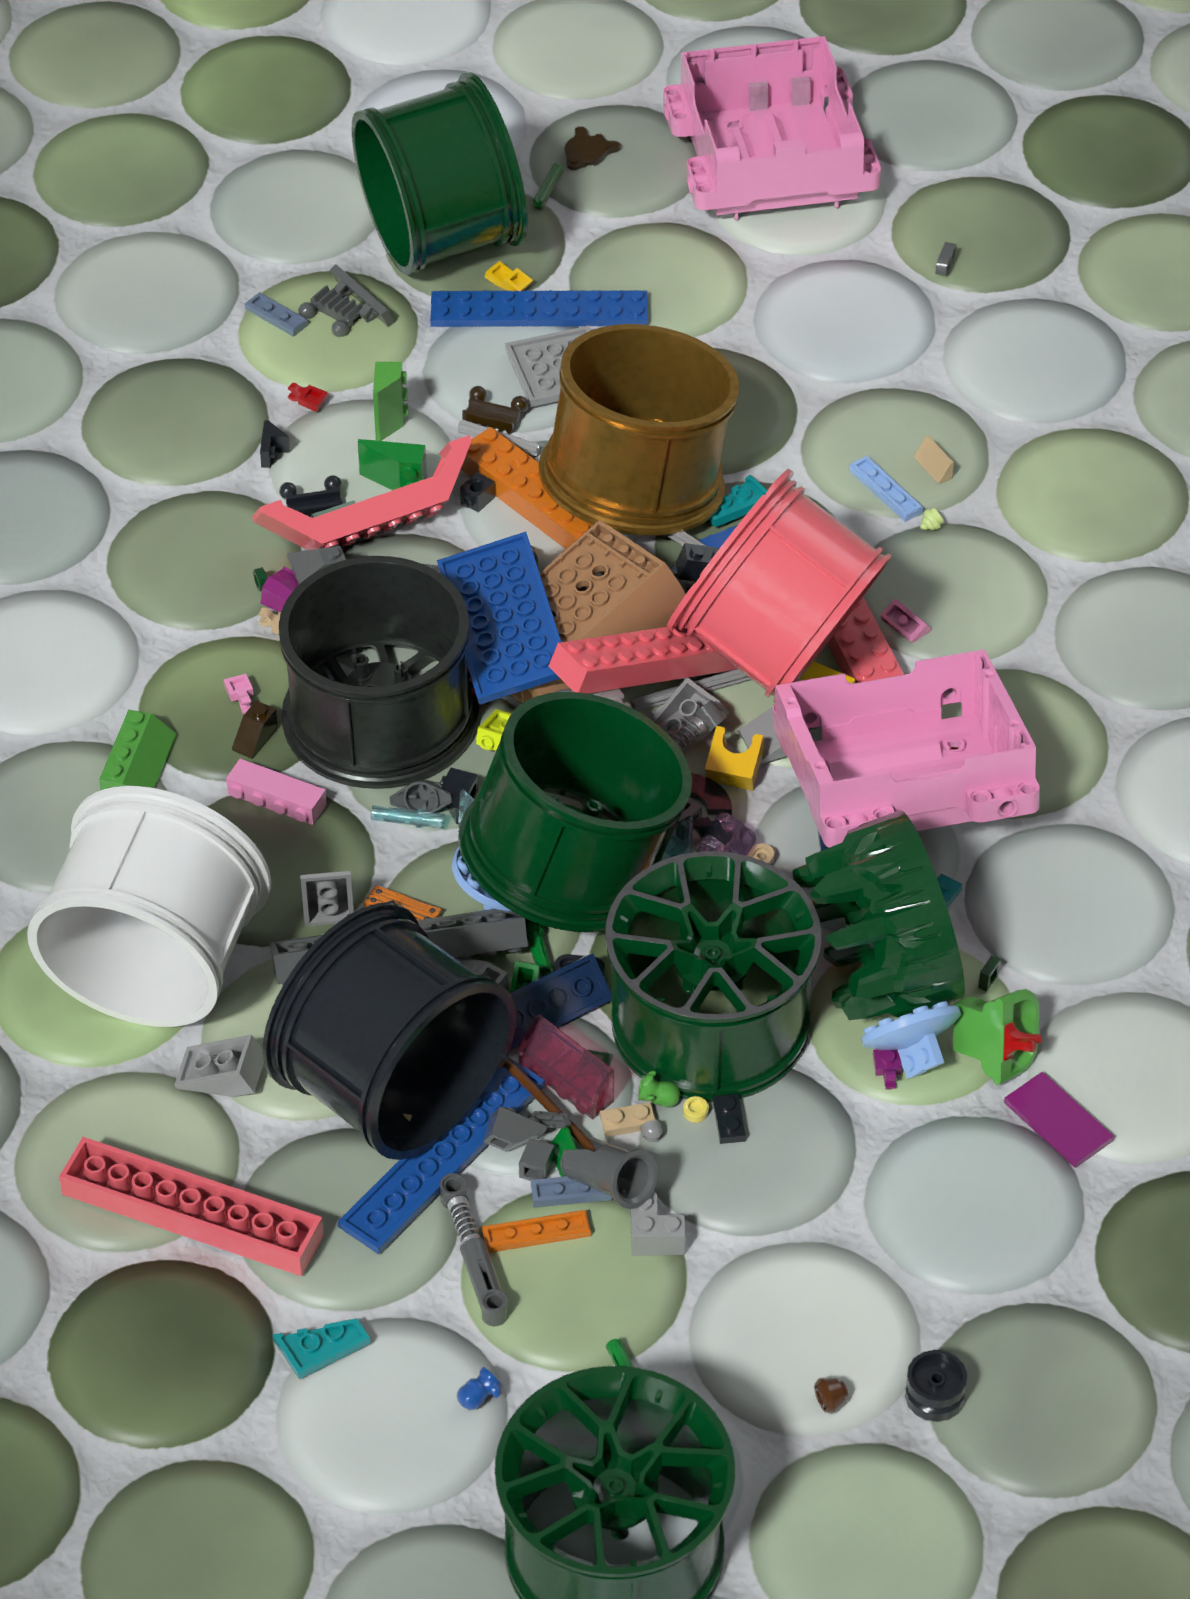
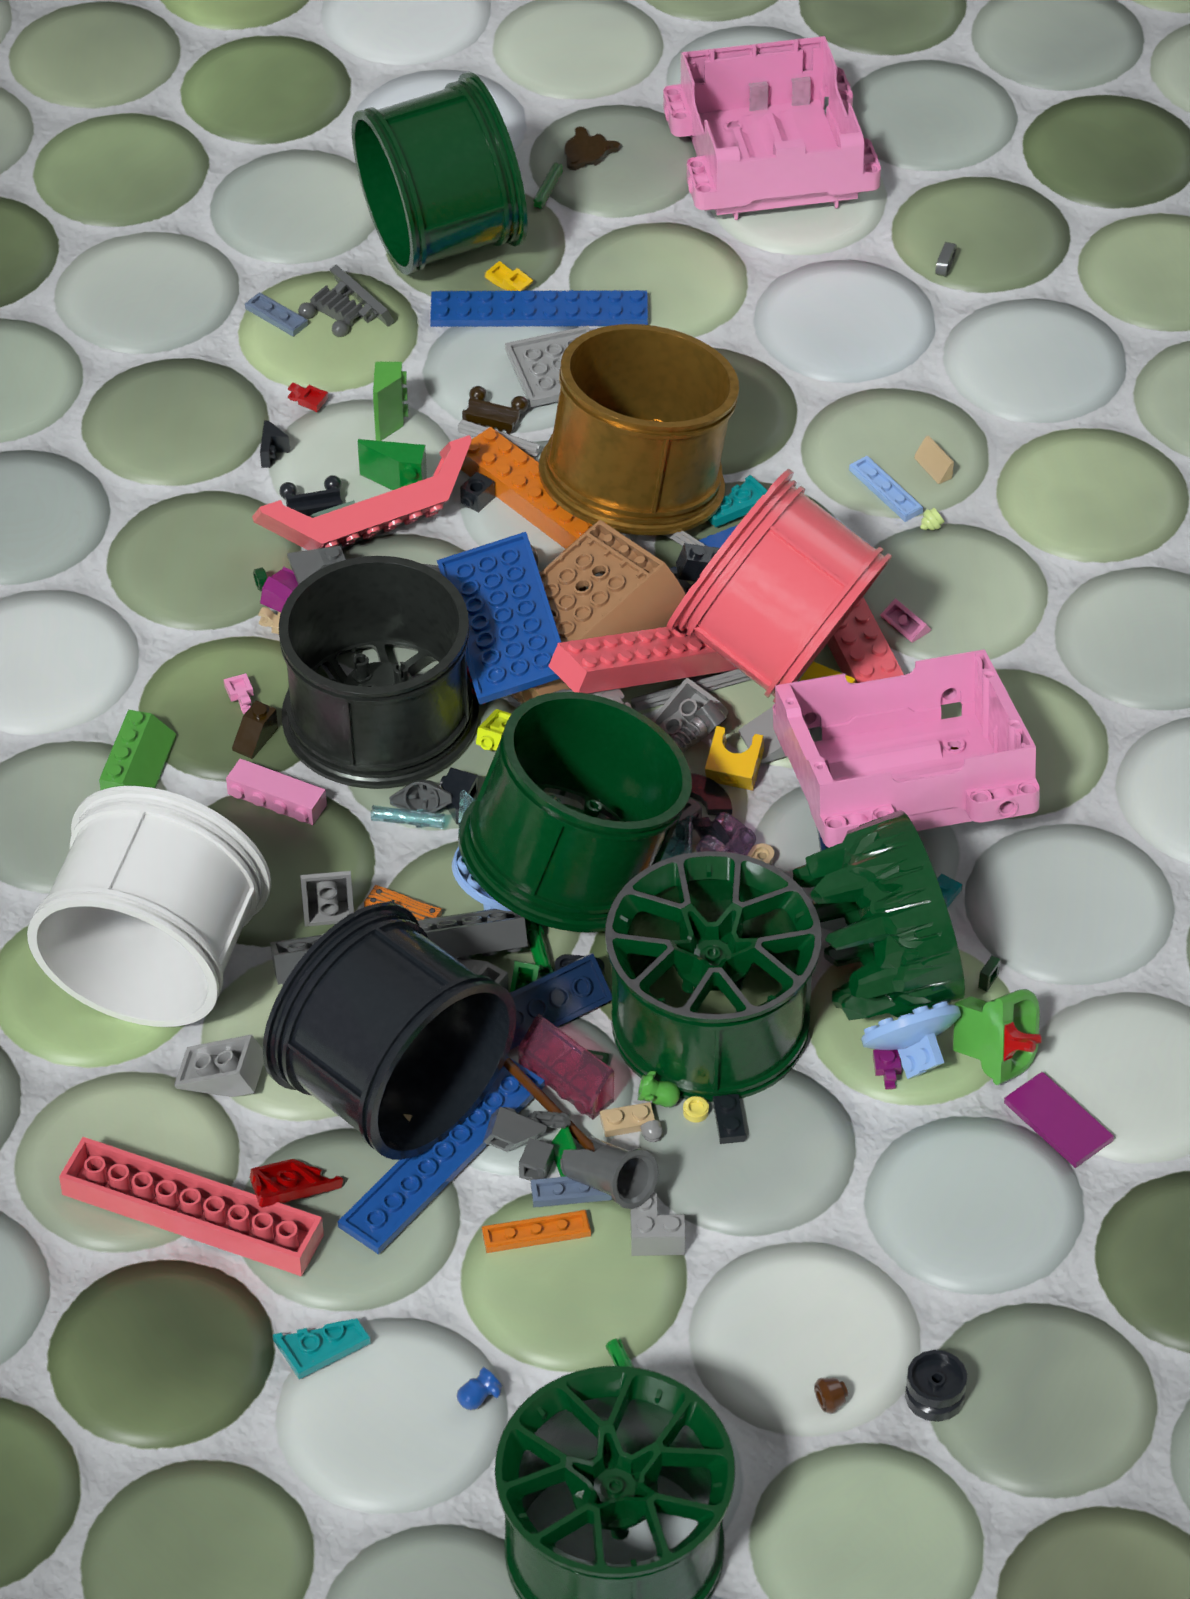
(289, 1181): none -> red wing
(474, 1252): dark grey piece -> none

